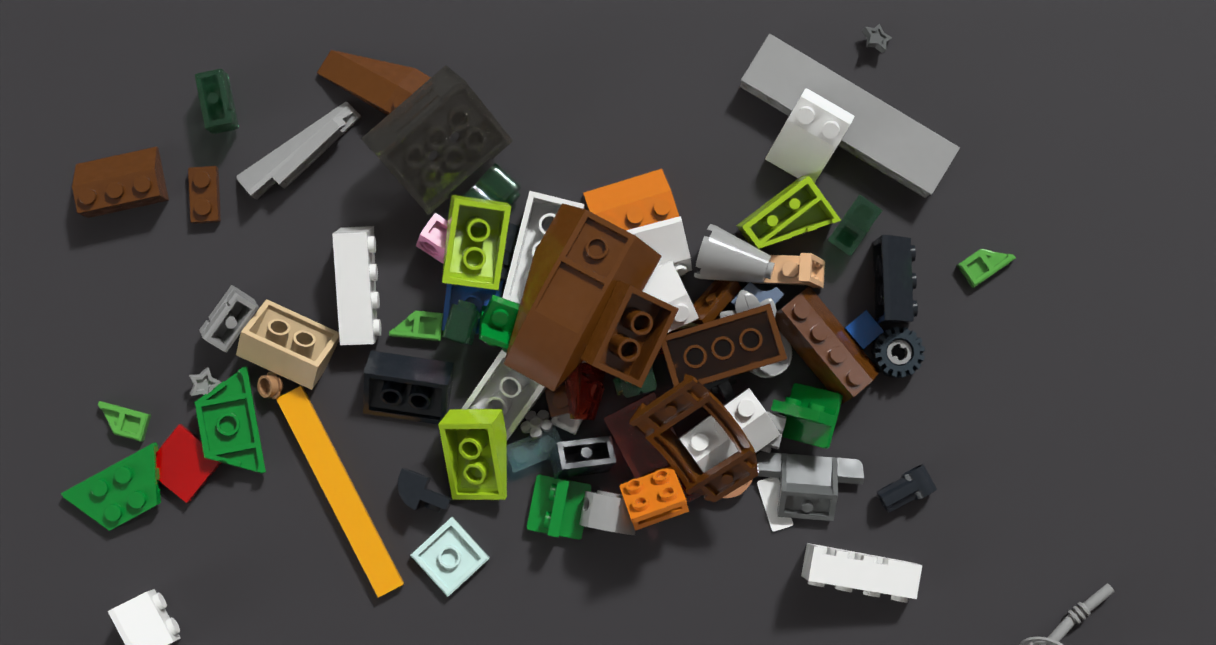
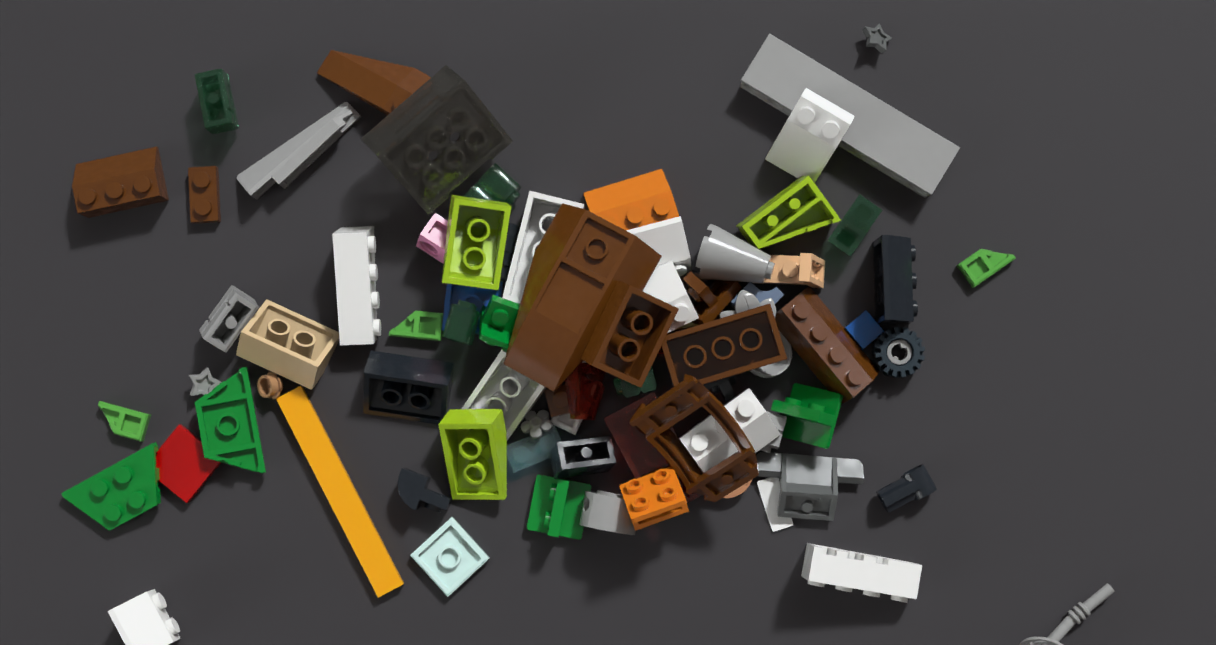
(699, 290): none -> reddish brown plate

